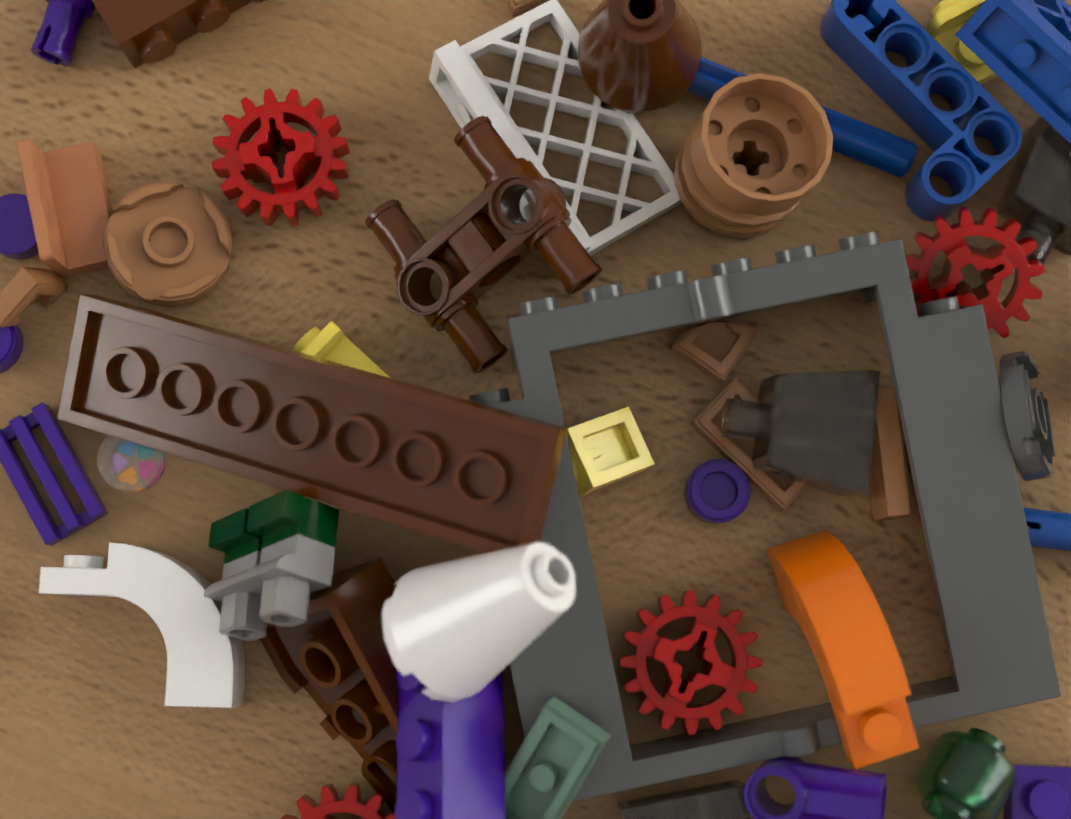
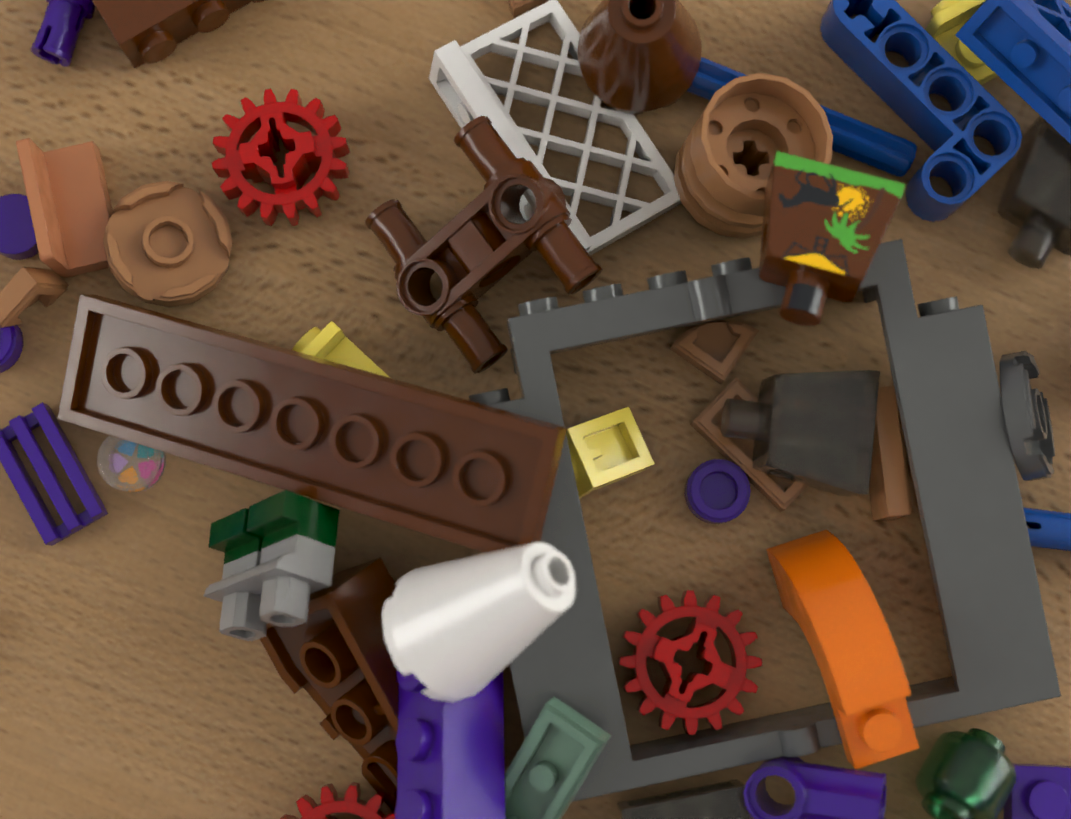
(201, 661): white arch -> none
(821, 232): none -> reddish brown torso
(995, 262): red gear -> none

